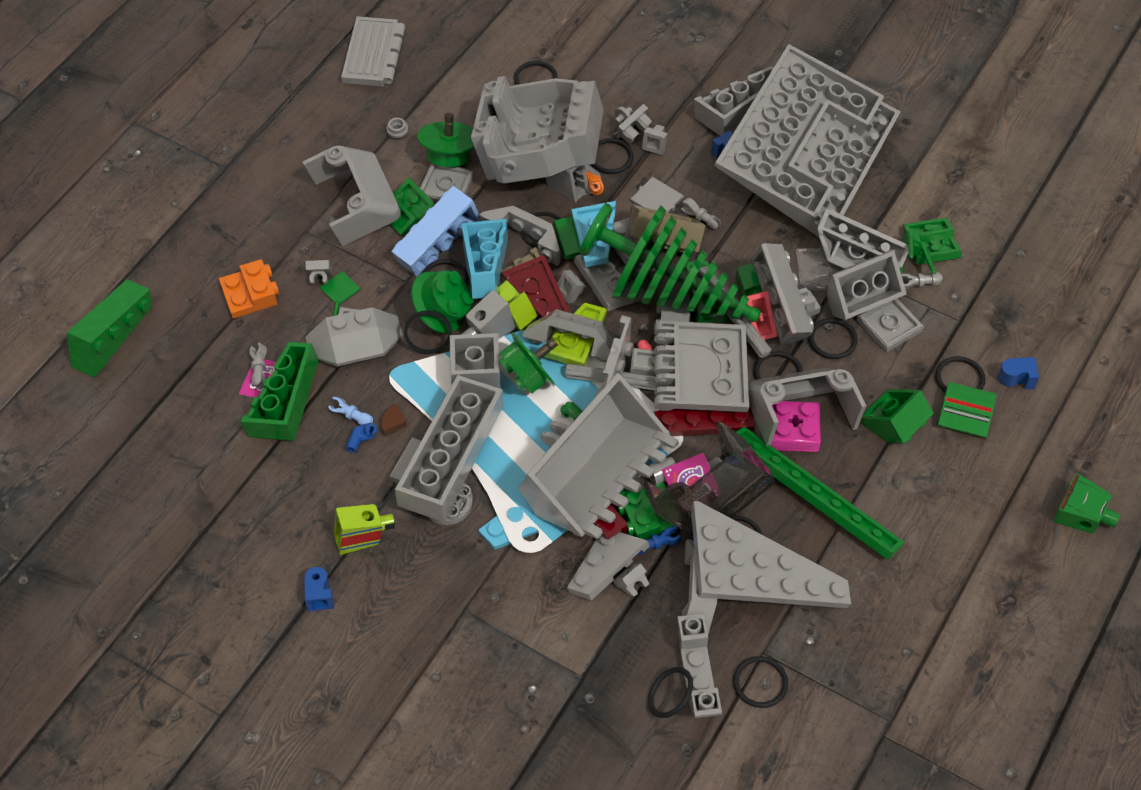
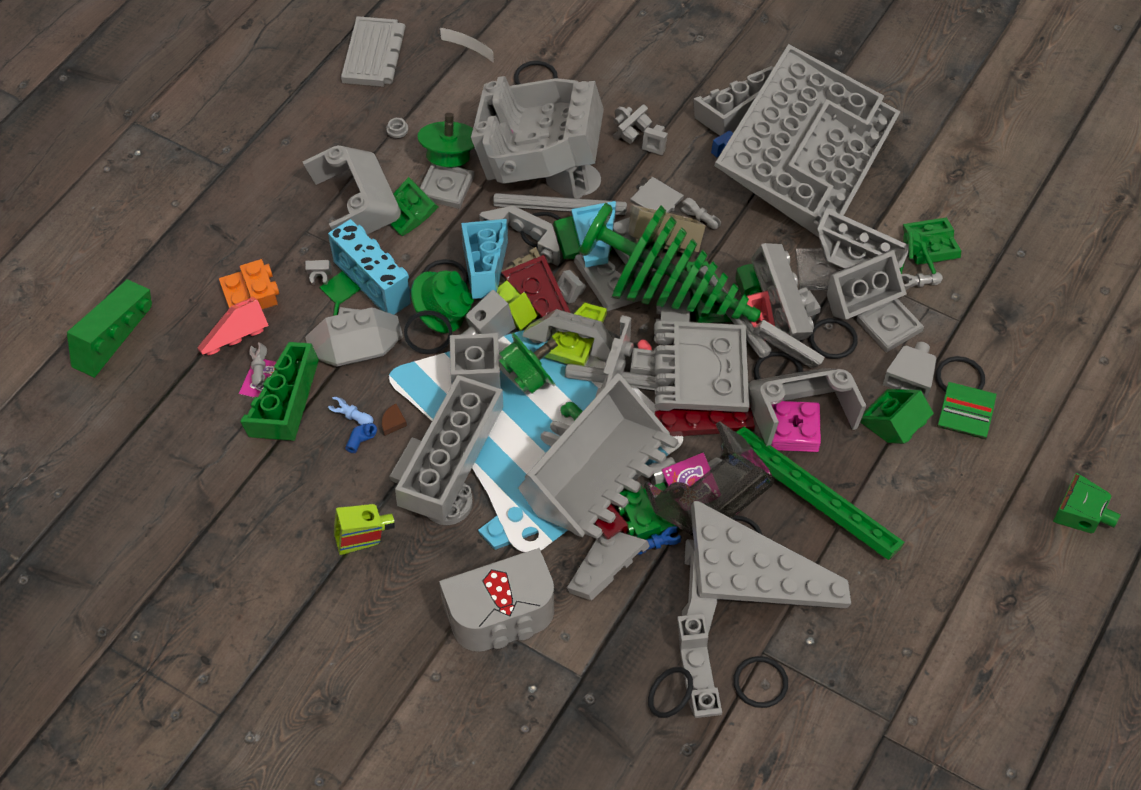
(236, 323): none -> coral slope
(317, 590): blue leg -> none
(370, 267): none -> medium azure brick
(435, 231): light blue wedge -> none
(462, 39): none -> white sticker
(499, 601): none -> light grey brick
(550, 203): none -> light grey axle
(595, 183): orange arm -> none
(624, 167): black piece -> none
(629, 576): light grey tile -> none
(788, 344): none -> light grey tile
(912, 369): none -> light grey torso
(1019, 371): blue leg -> none

